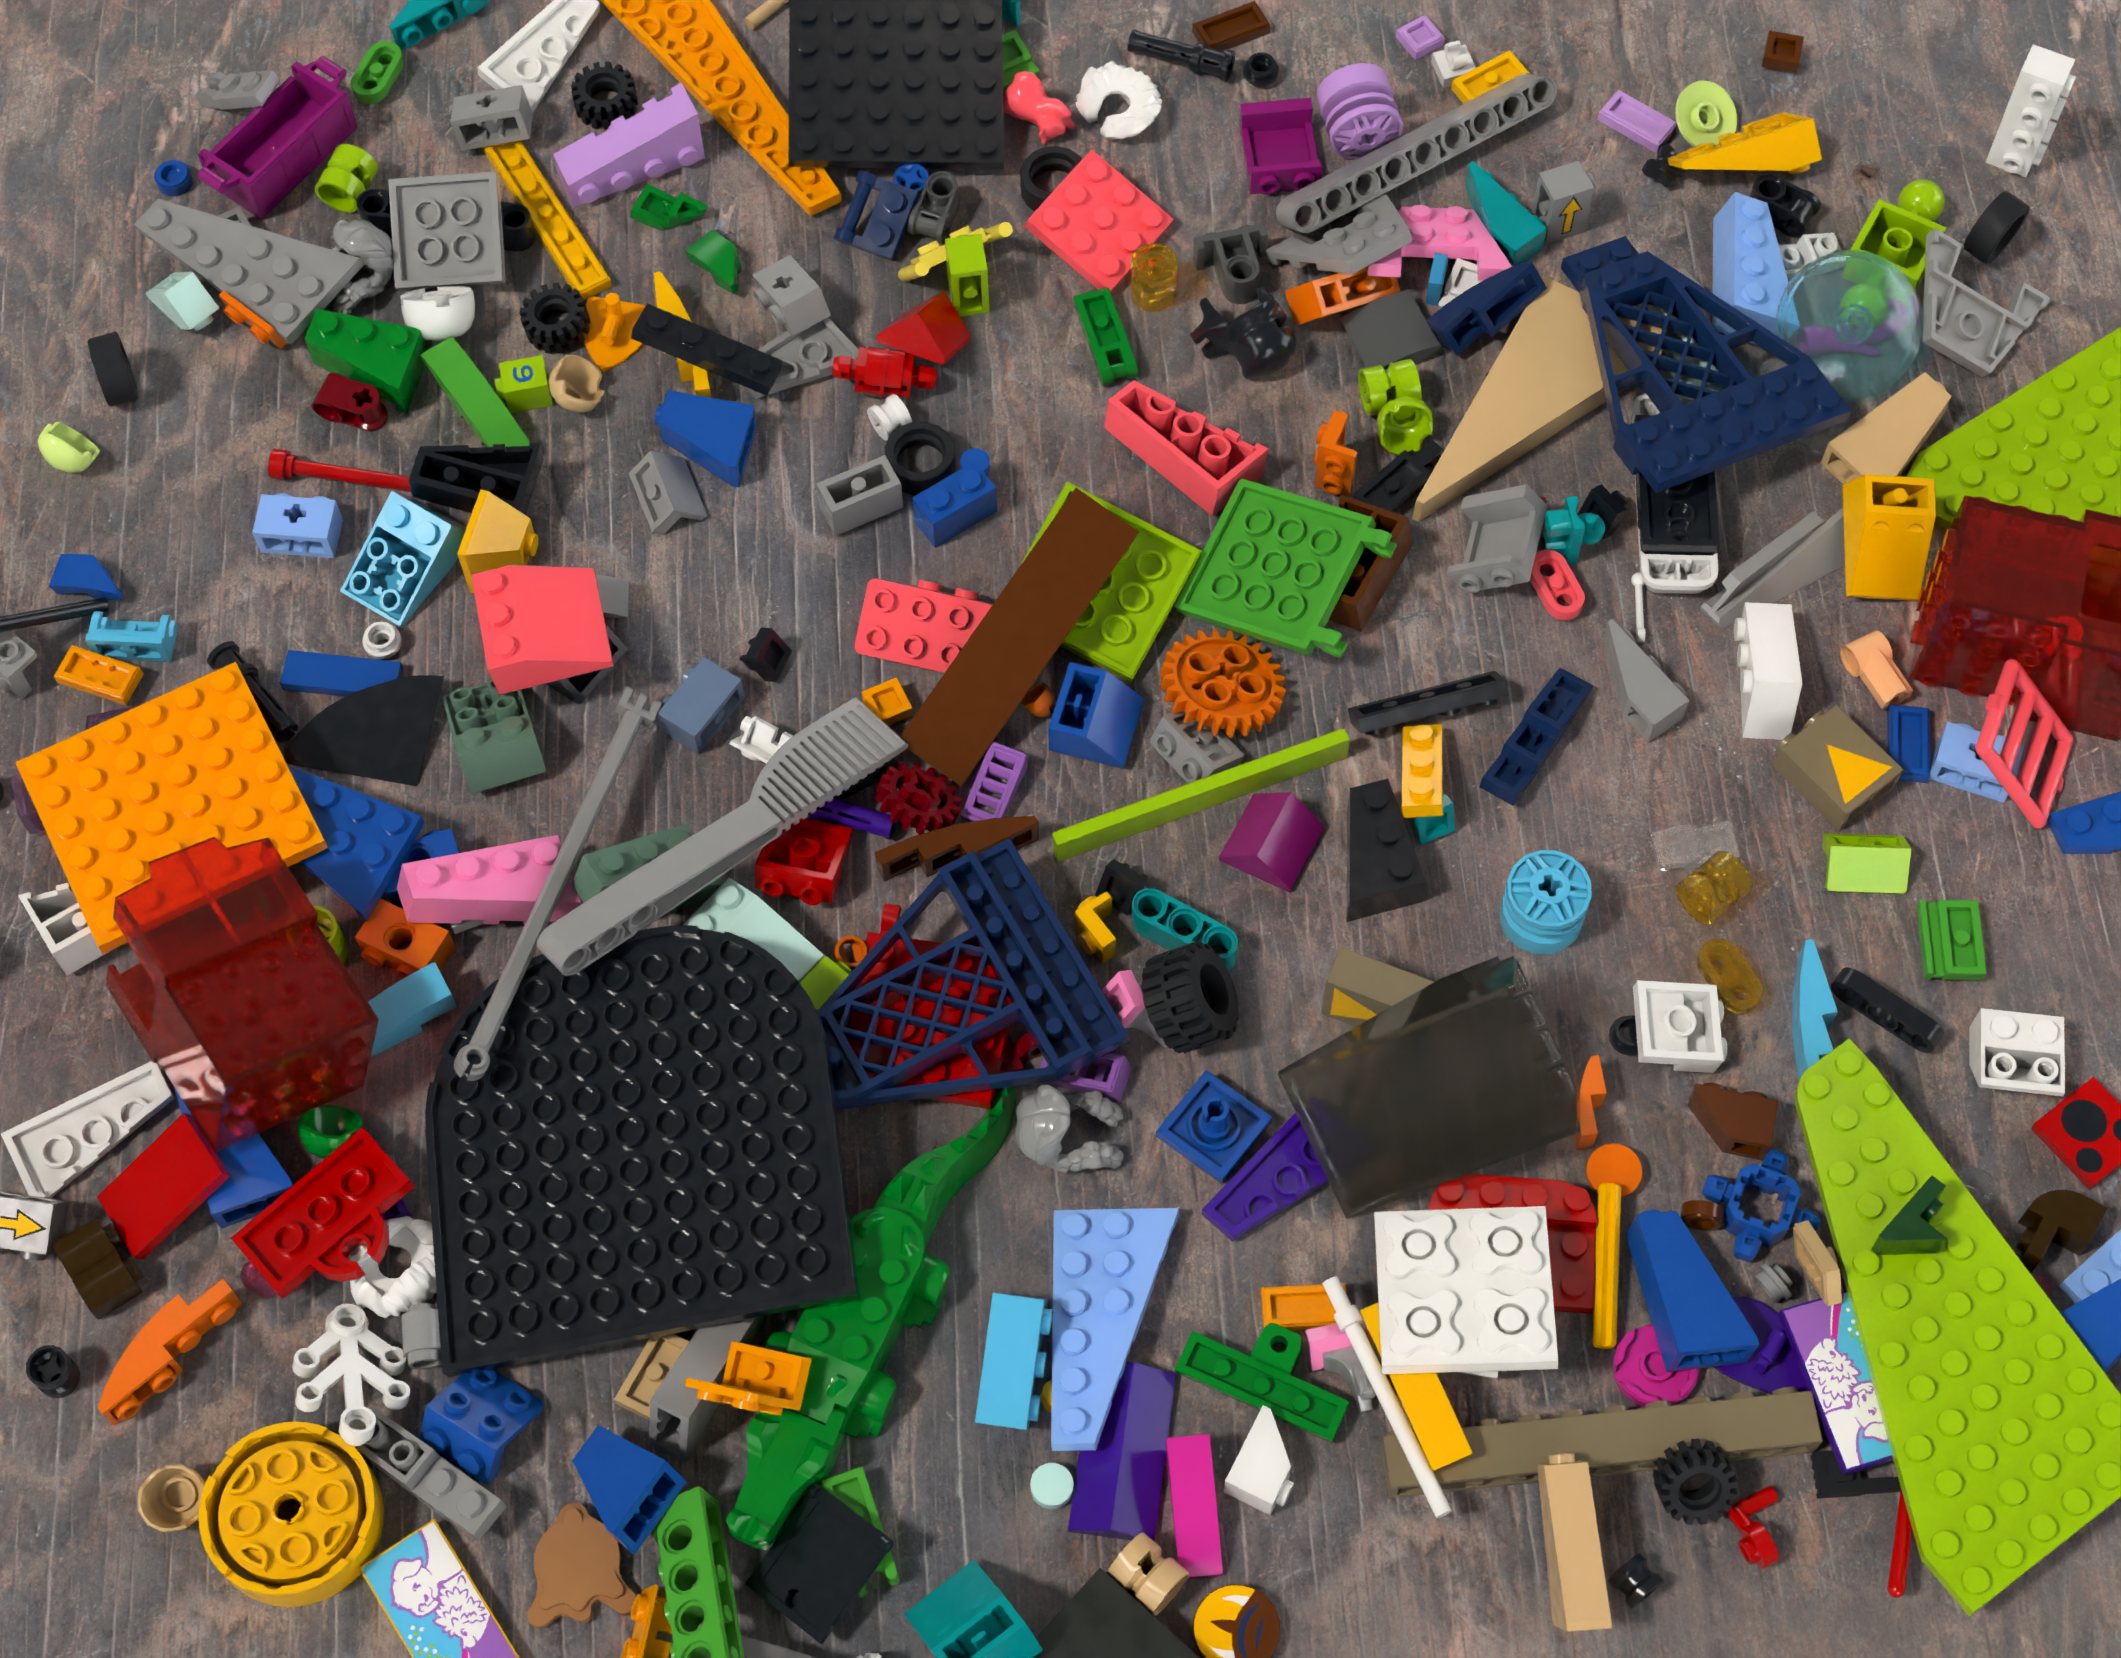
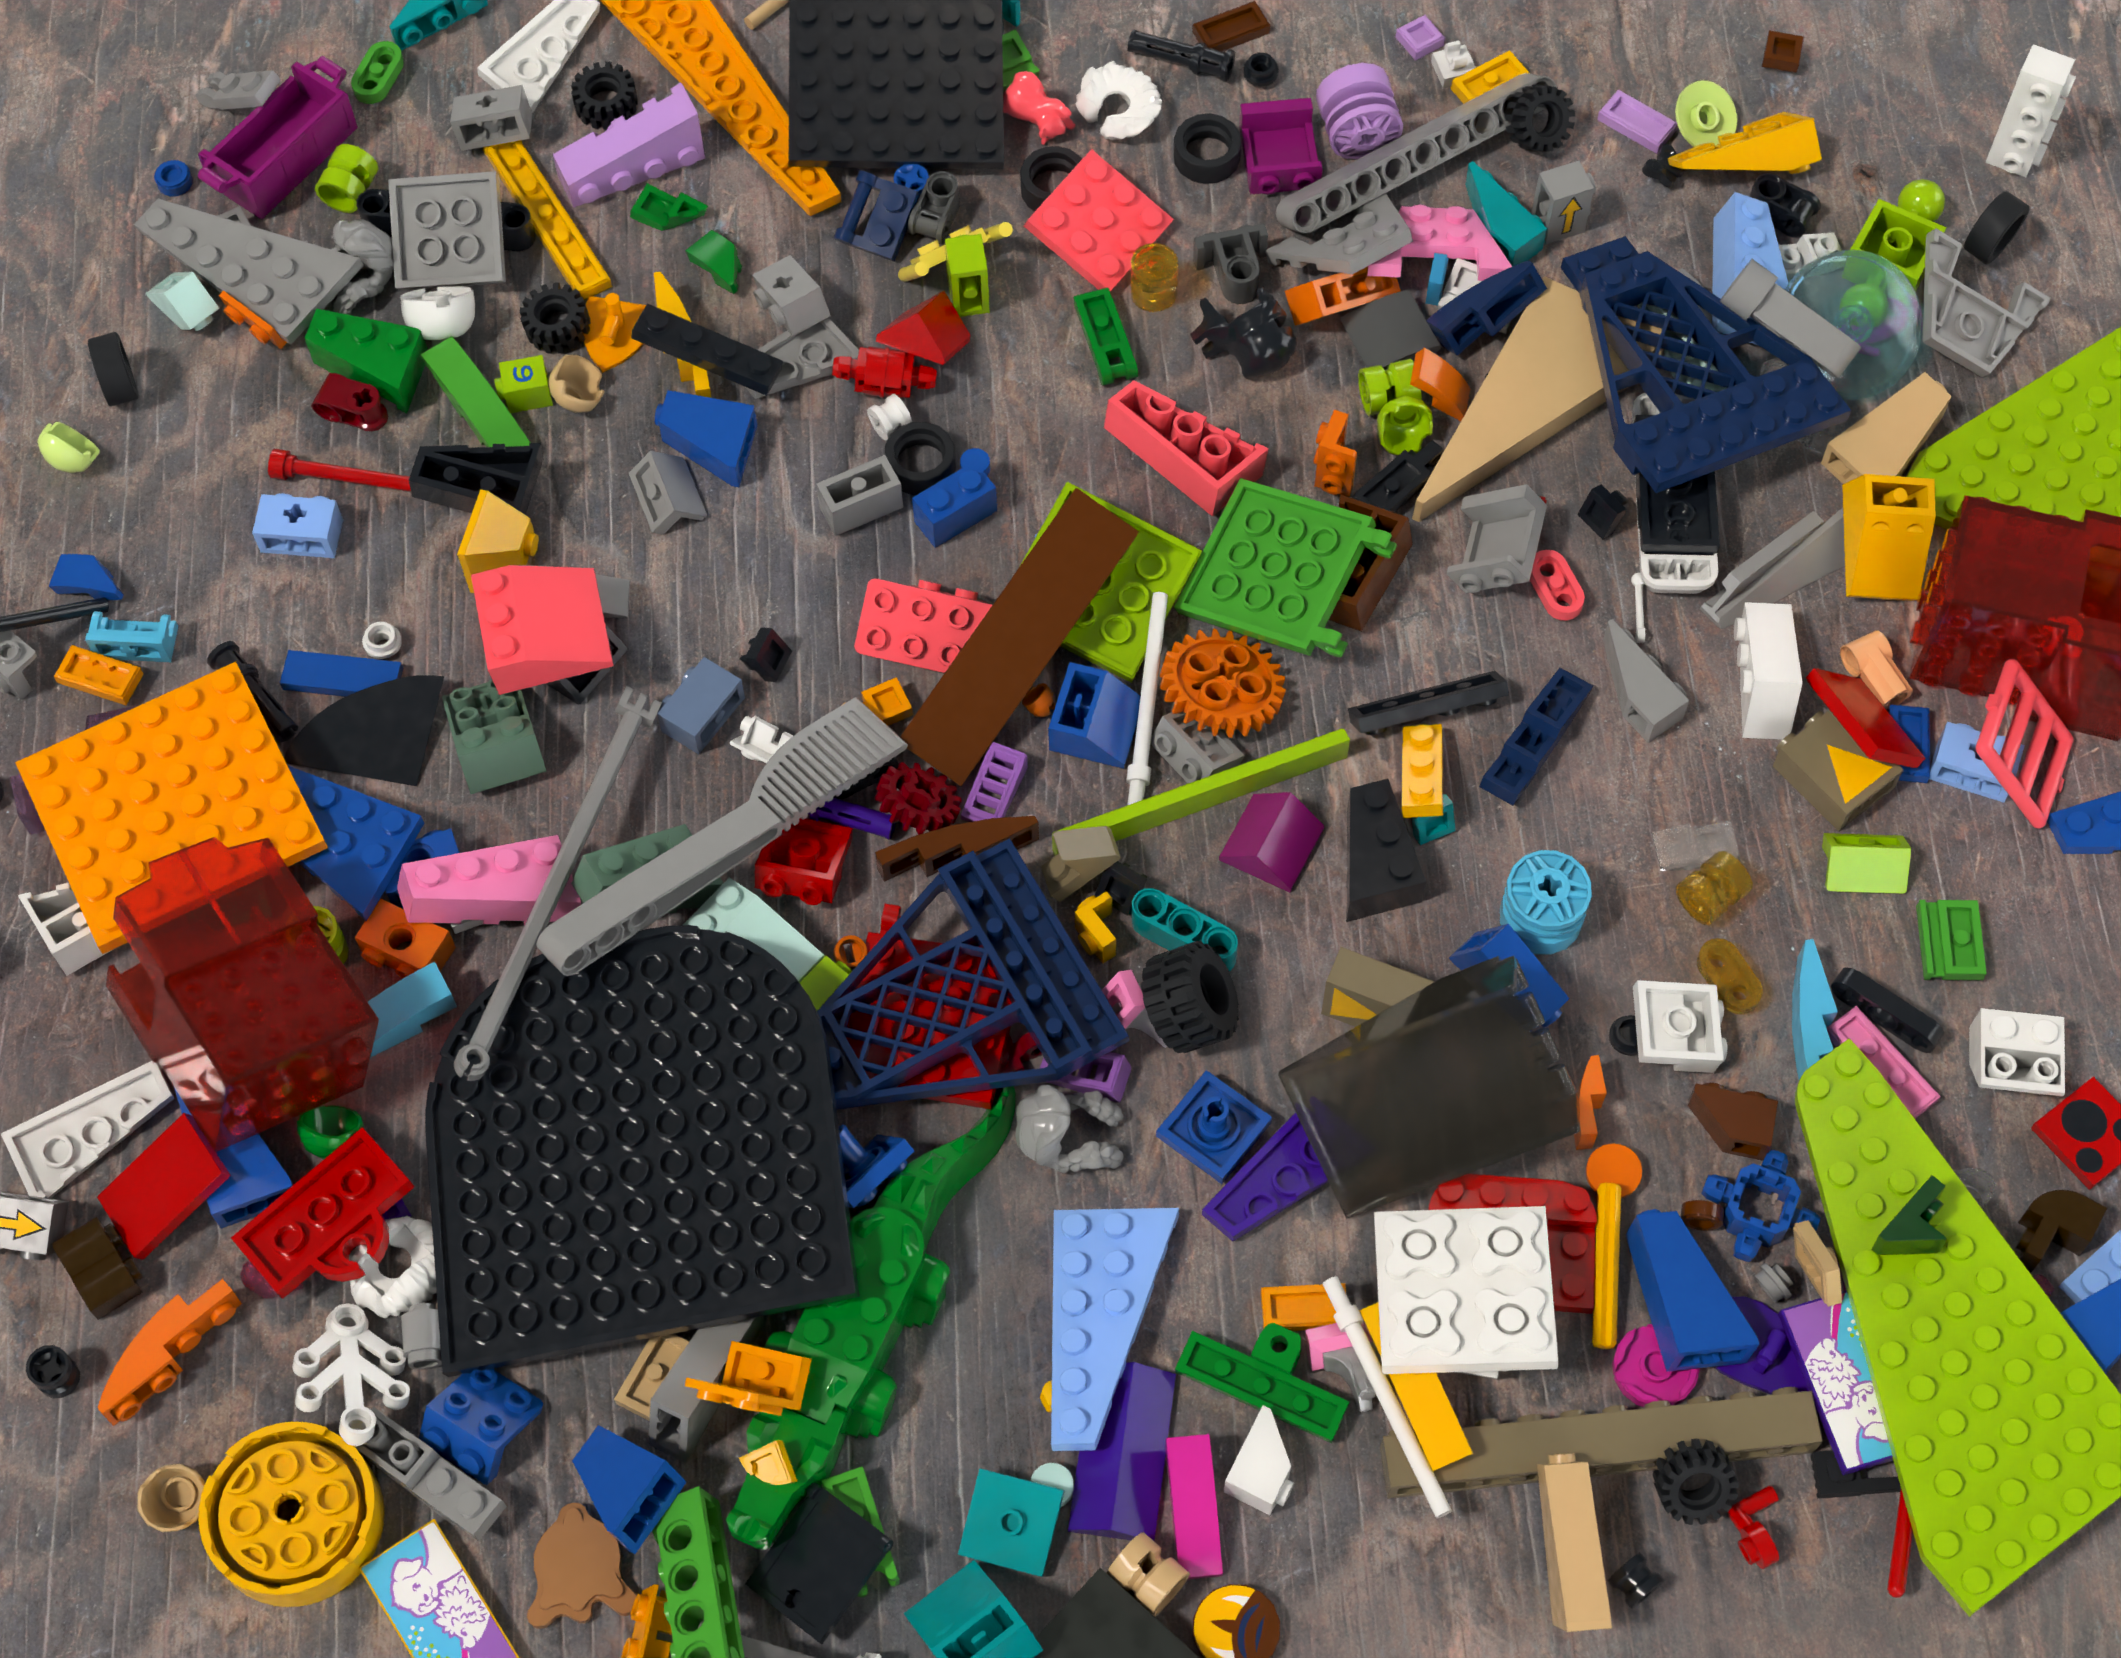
(403, 558): medium azure slope -> none
(770, 1464): none -> yellow tile
(870, 1164): none -> blue plate
(1011, 1522): none -> teal plate
(1013, 1361): medium azure wedge -> none
(1080, 859): none -> dark tan slope
(1139, 772): none -> white bar
(1213, 127): none -> black tyre
(1442, 382): none -> orange slope
(1505, 942): none -> blue slope
(1557, 118): none -> black tyre
(1567, 530): teal hips -> none
(1759, 297): none -> light grey beam
(1865, 718): none -> red tile
(1897, 1071): none -> bright pink tile

